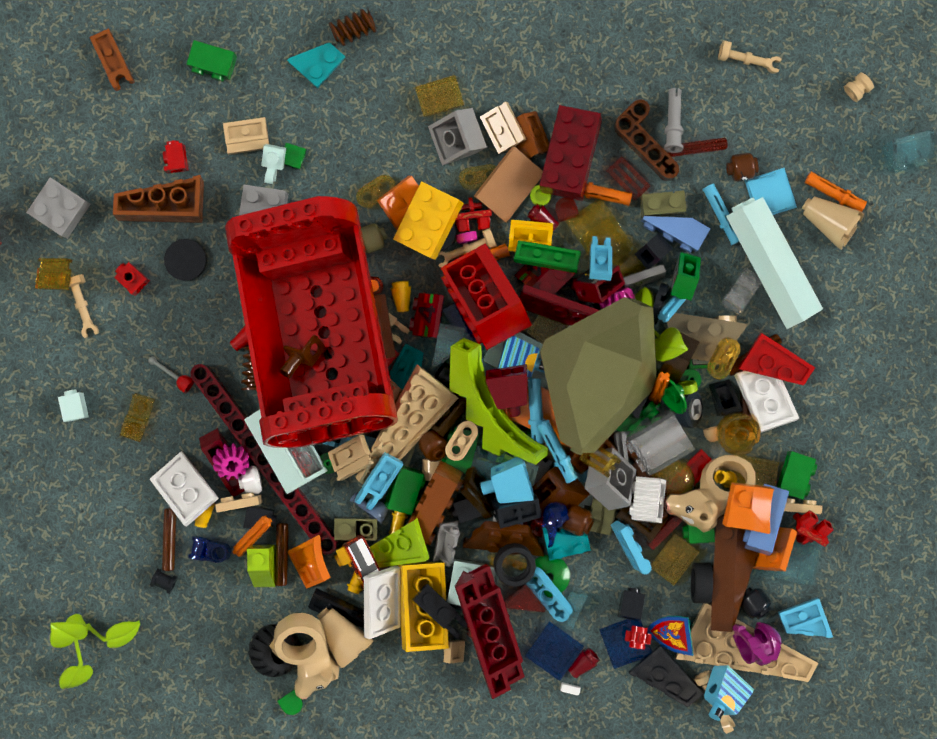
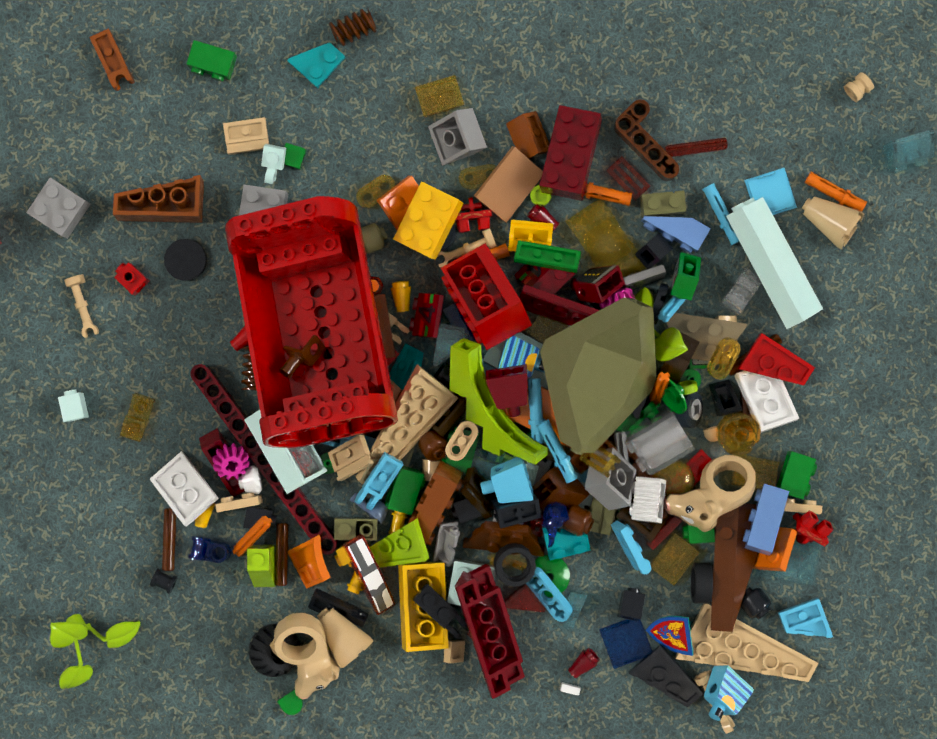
(53, 274): clear yellow plate -> none
(175, 157): red brick -> none
(183, 382): hinge -> none
(381, 602): white tile -> none
(466, 237): dark pink tile -> none
(503, 128): plate -> none
(554, 650): clear blue tile -> none
(566, 209): clear red tile -> none
(600, 260): medium azure hinge -> none
(638, 637): red gear -> none
(674, 129): light grey pin -> none
(725, 52): tan piece -> none
(725, 478): yellow pin -> none
(742, 167): reddish brown head -> none
(749, 507): orange plate -> none
(760, 648): magenta helmet -> none

